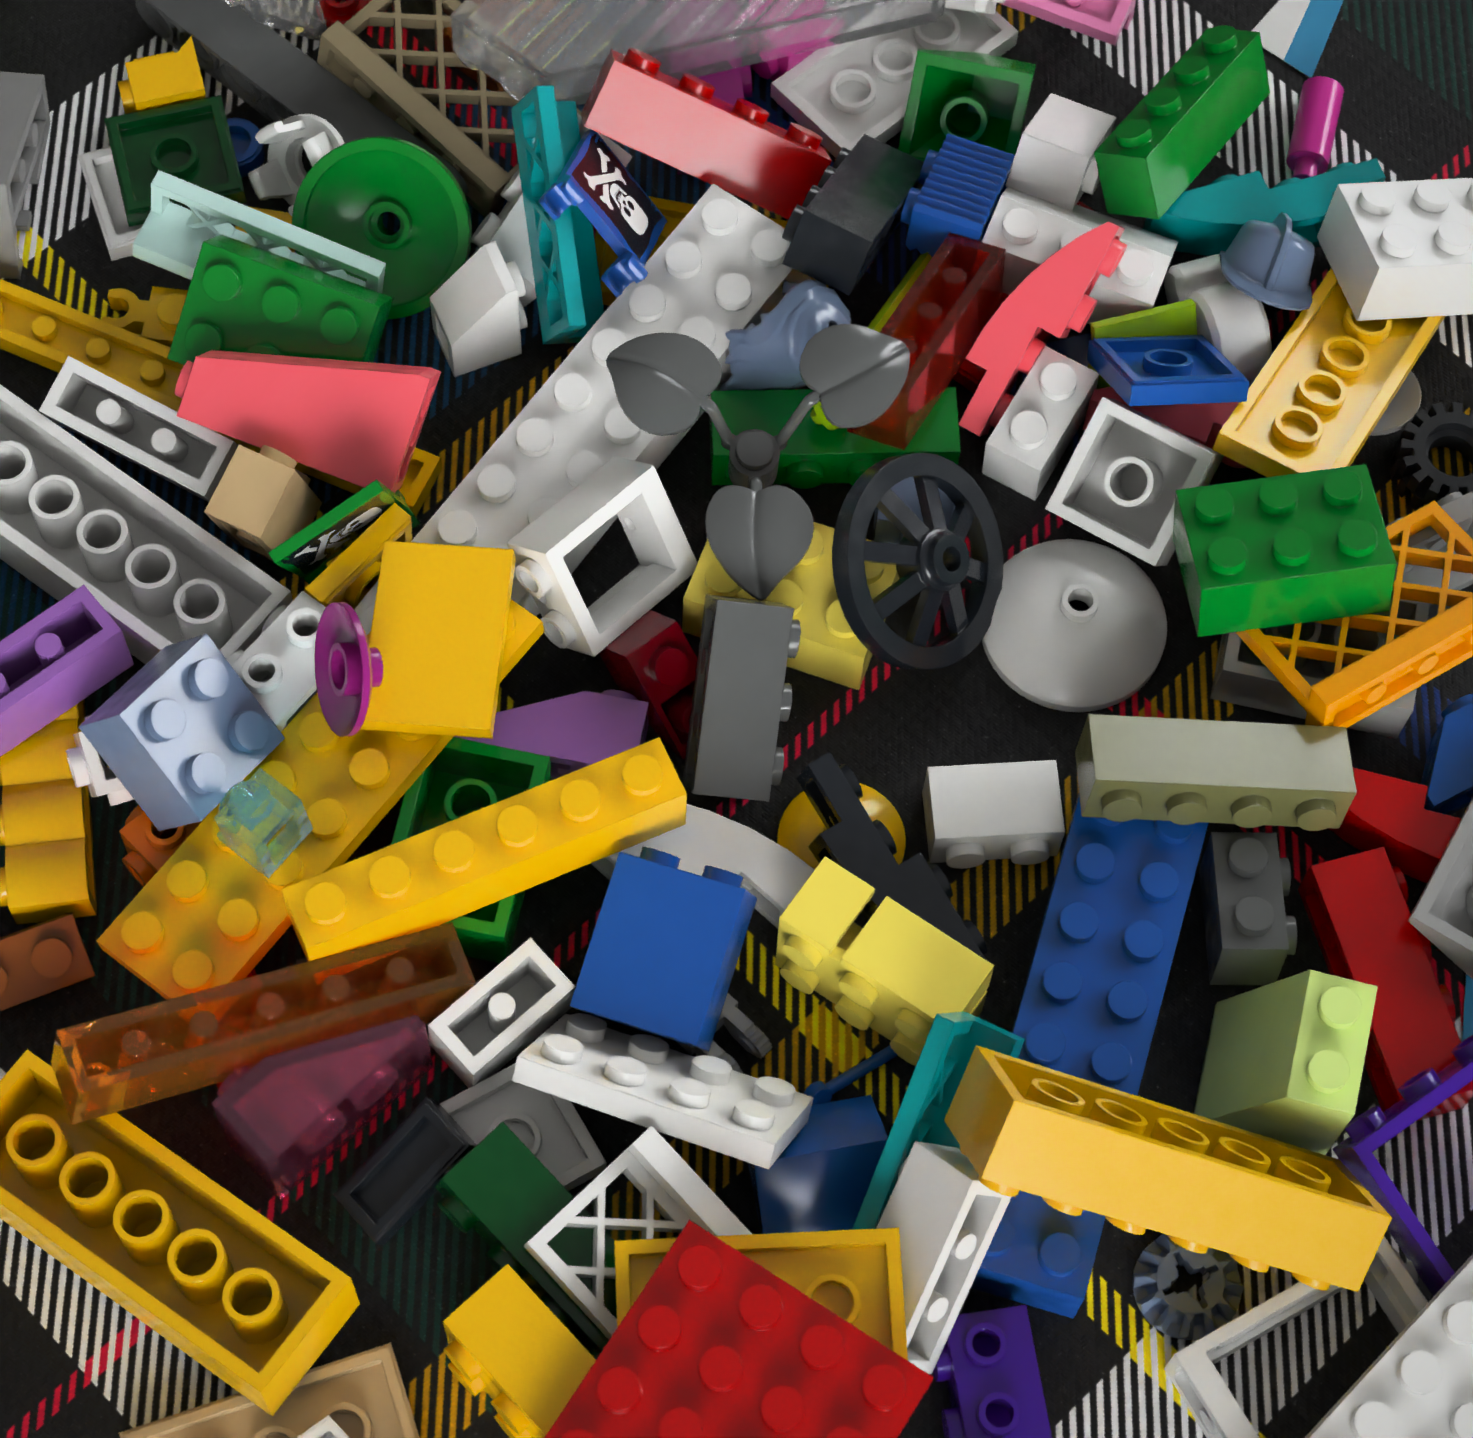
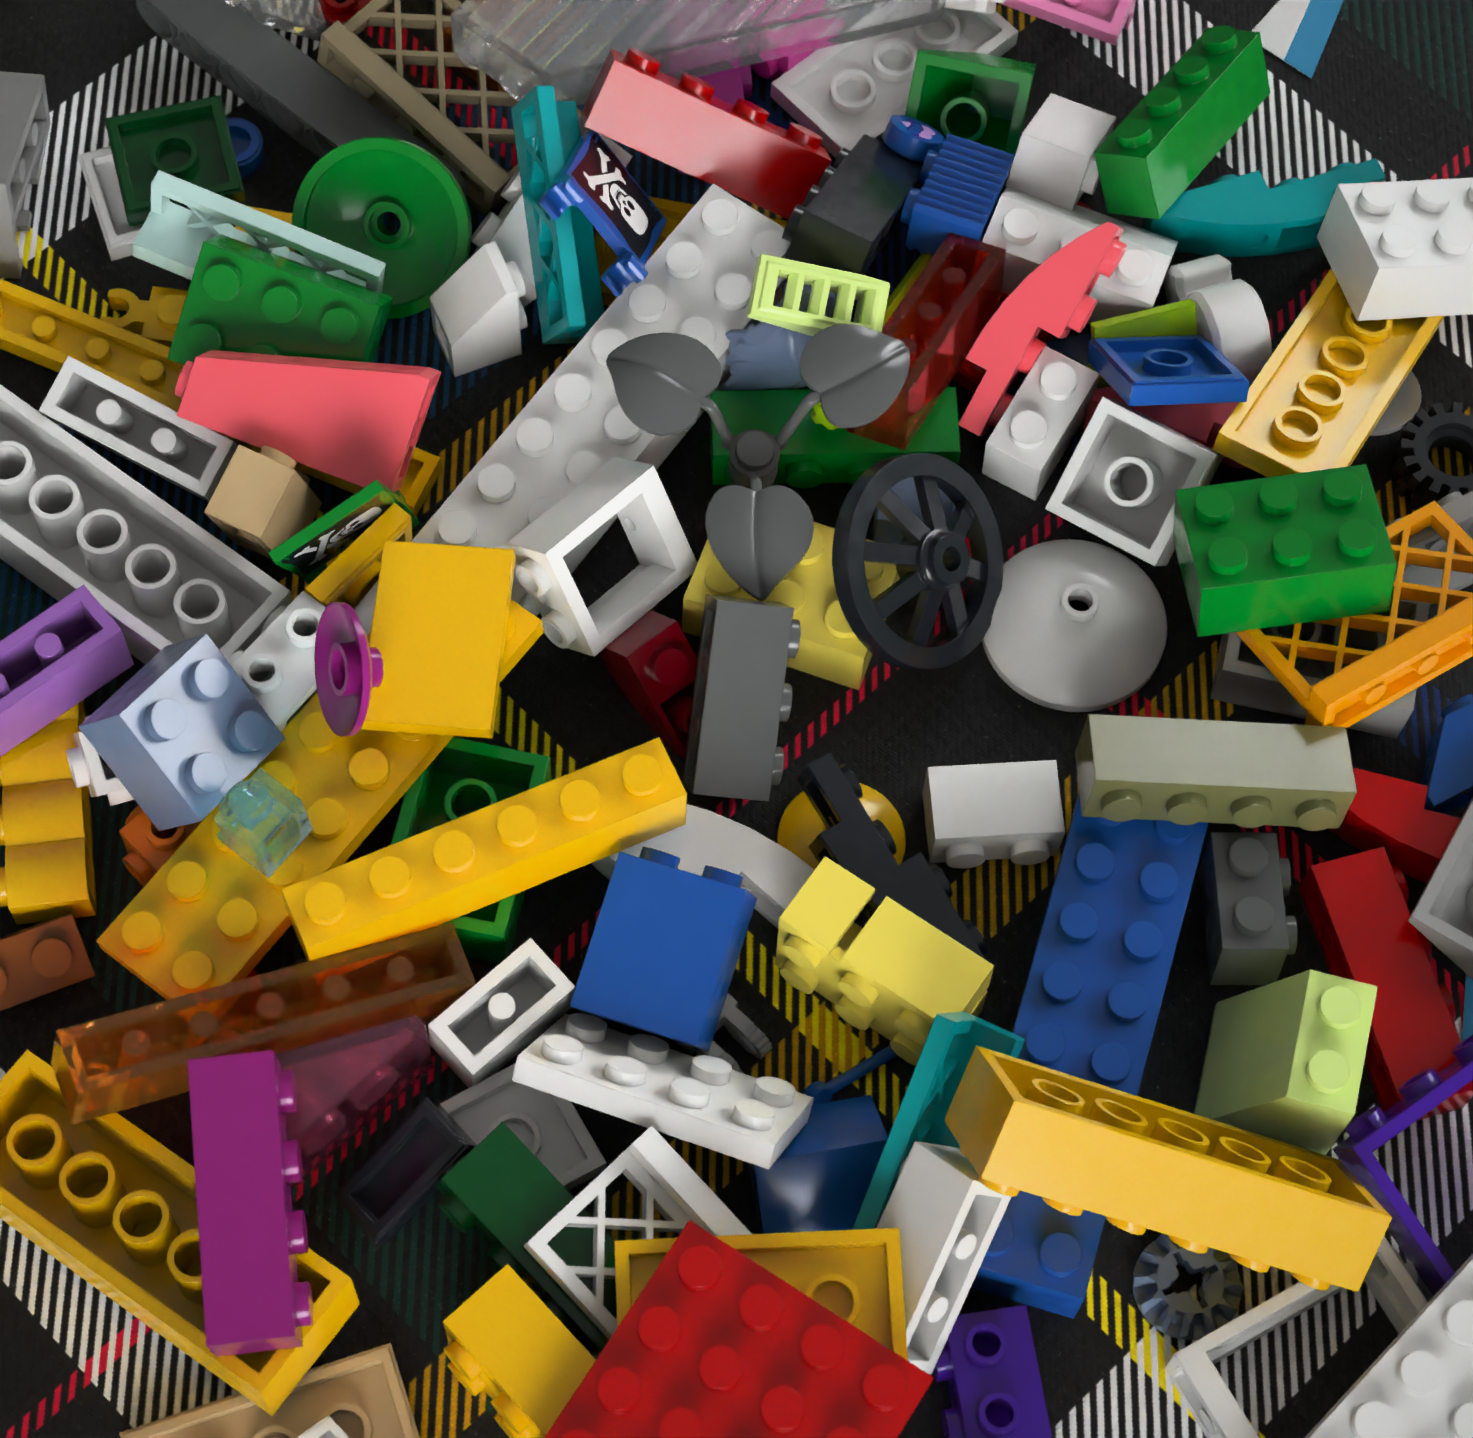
(162, 80): yellow window -> none
(246, 1203): none -> magenta brick
(286, 141): white piece -> none
(573, 728): medium lavender slope -> none
(849, 286): none -> yellowish green slope
(911, 137): none -> blue tile
(1271, 263): sand blue piece -> none
(1314, 127): dark pink cylinder -> none

